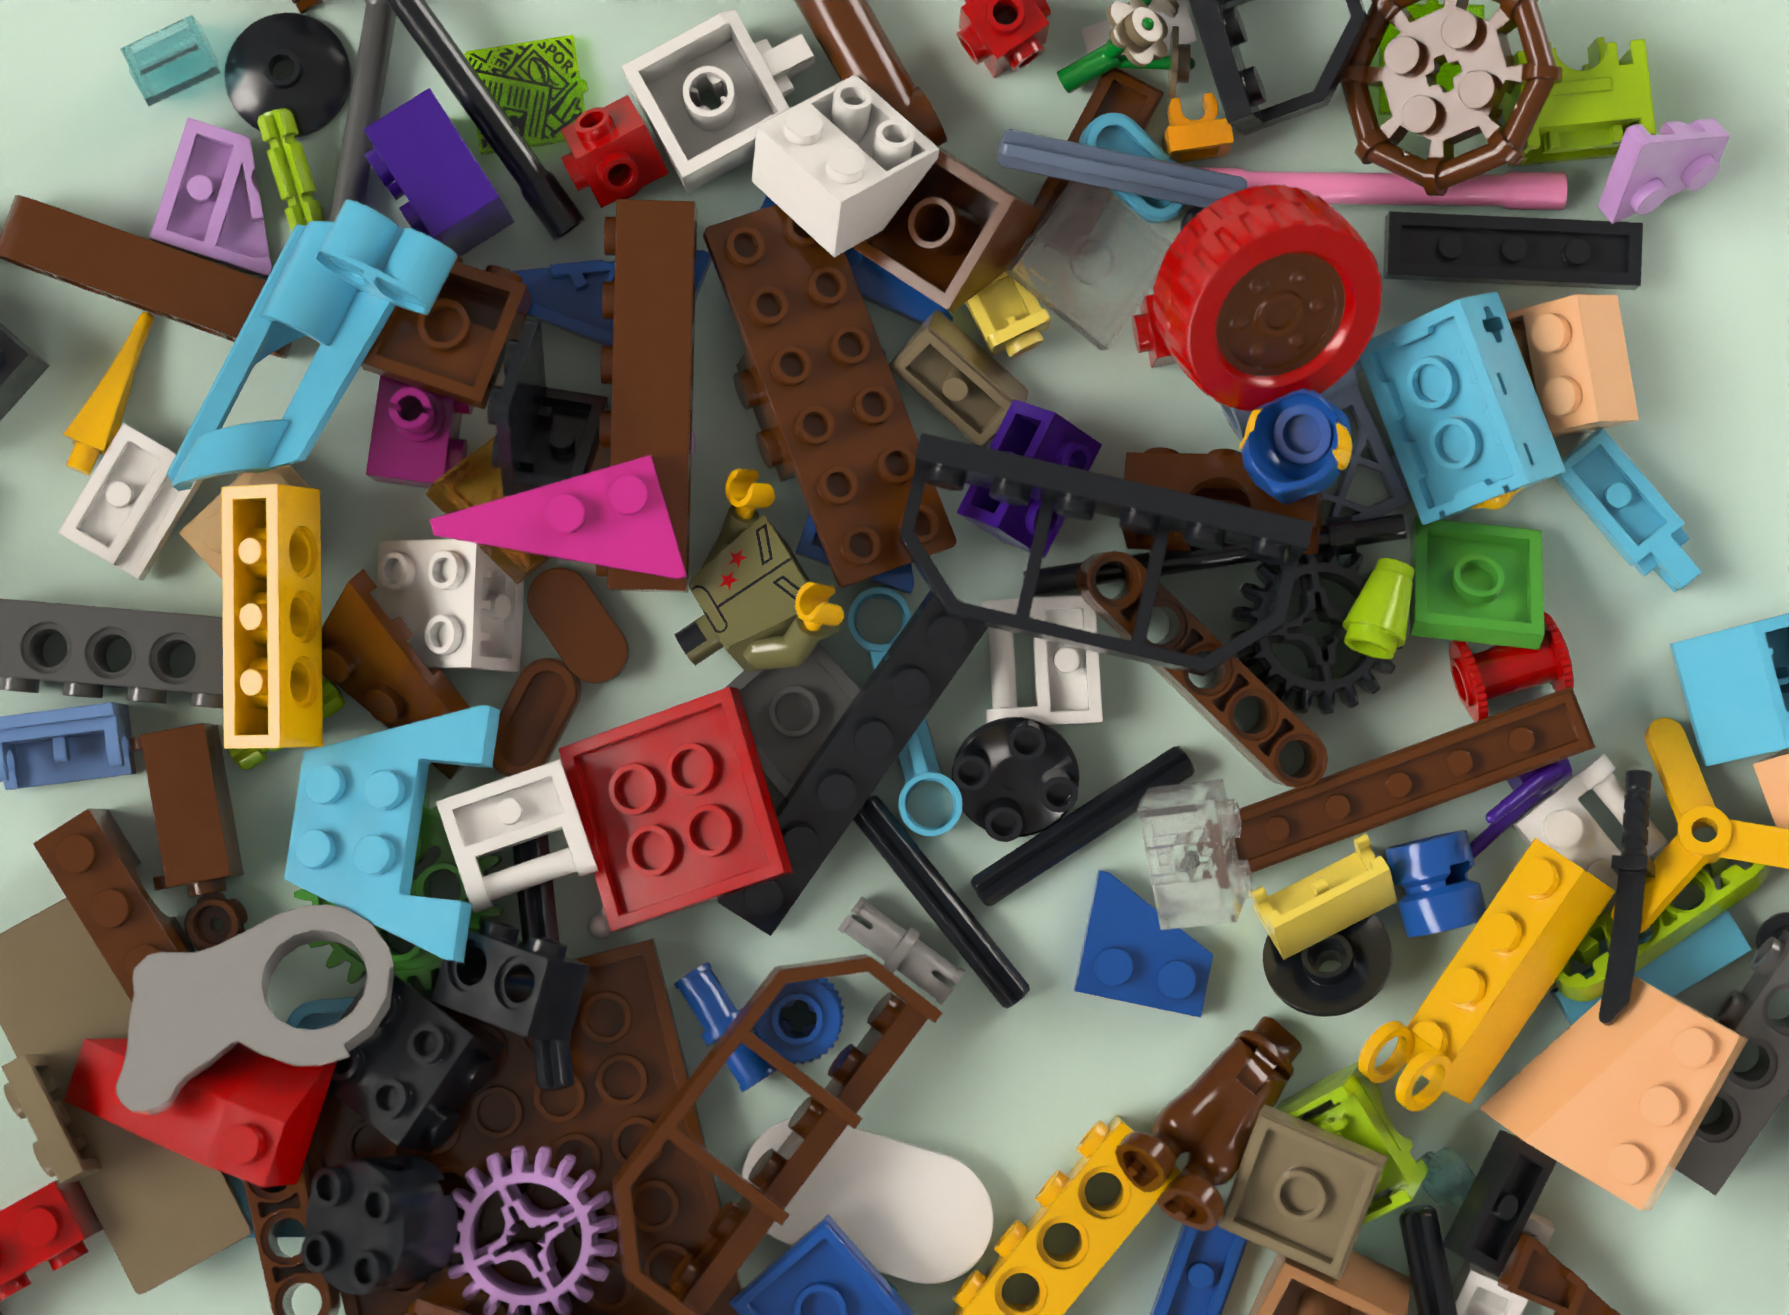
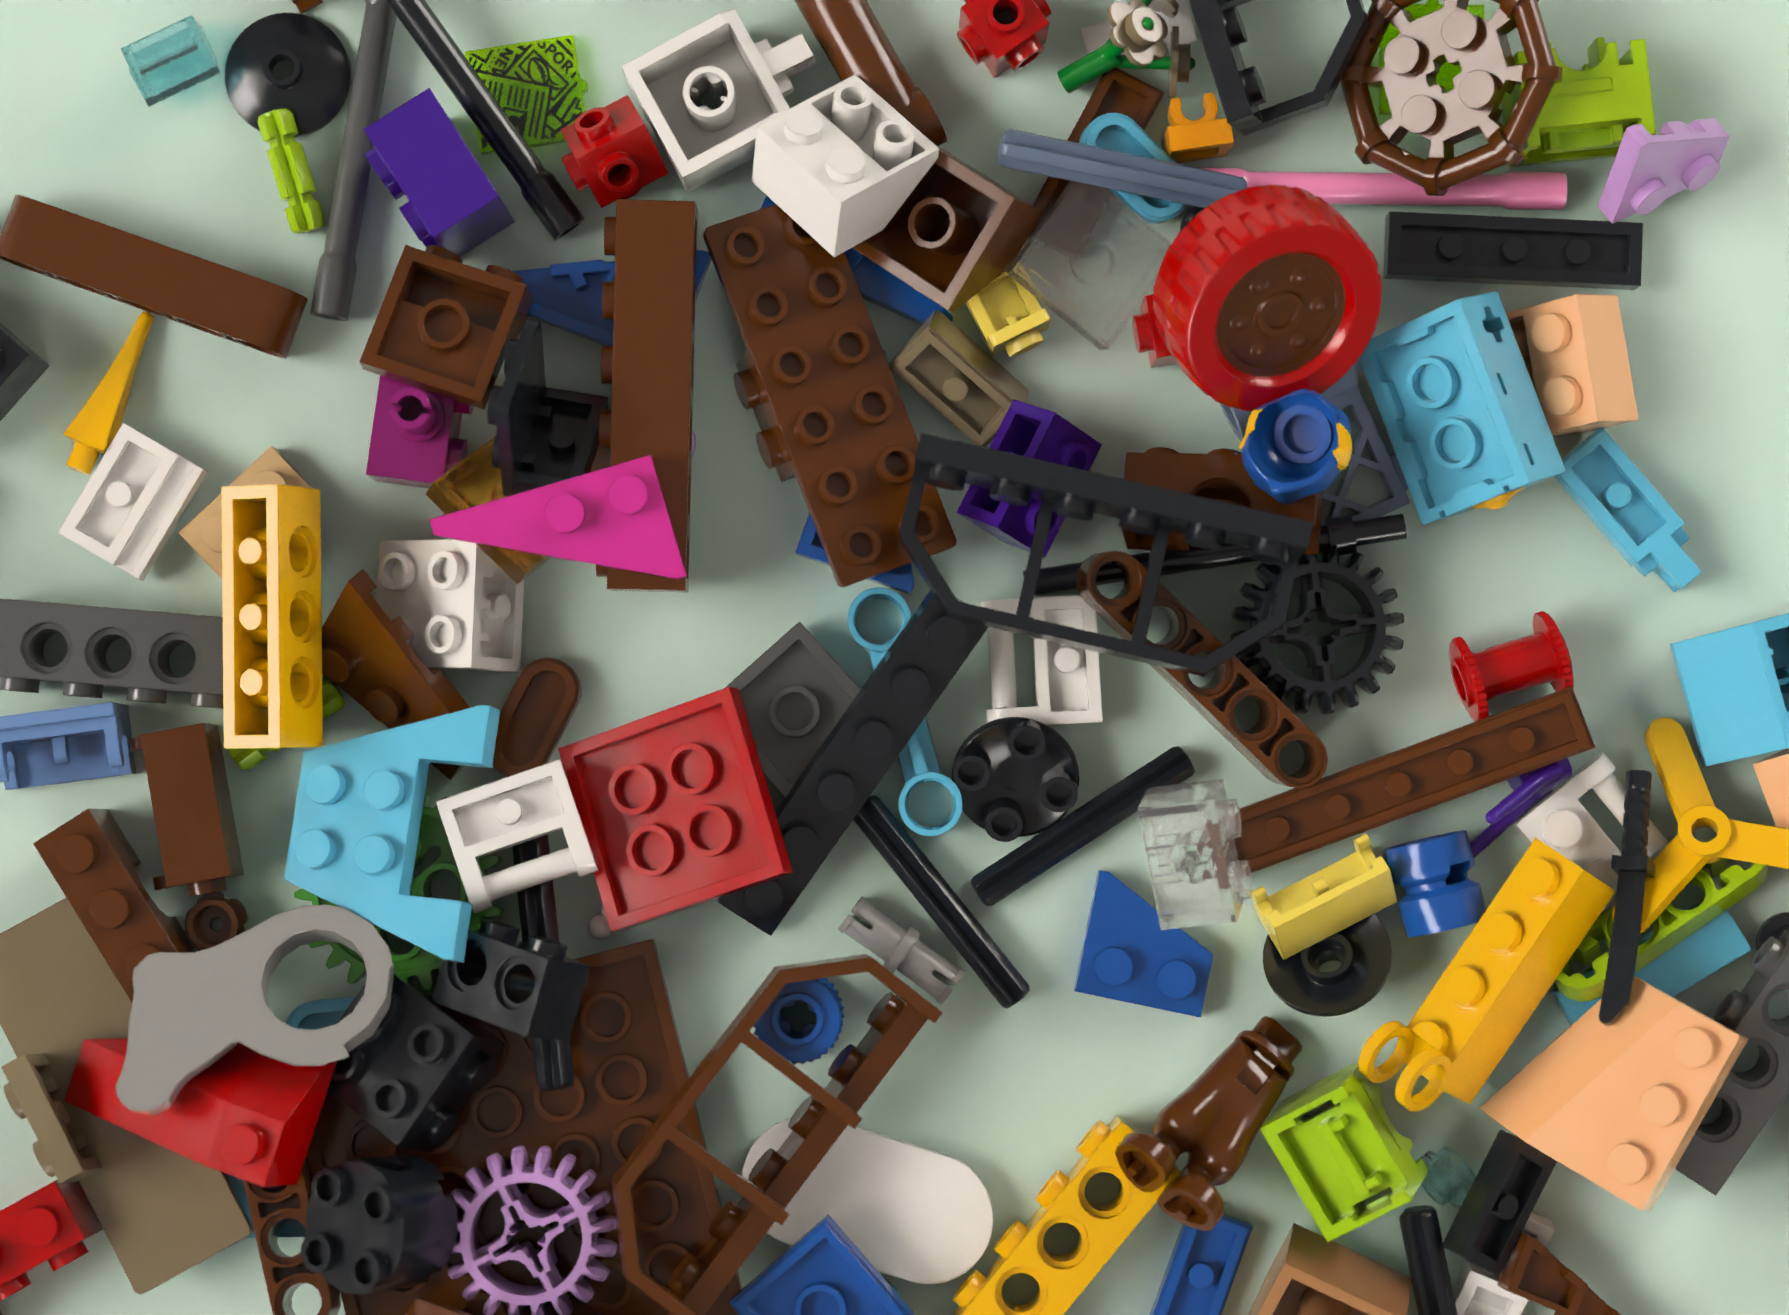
(214, 201): lavender wing -> none
(328, 285): medium azure panel -> none
(578, 625): reddish brown tile -> none
(715, 1014): blue pin -> none
(756, 590): olive torso -> none
(1302, 1191): dark tan tile -> none
(1381, 611): lime cone -> none
(1477, 583): bright green plate -> none

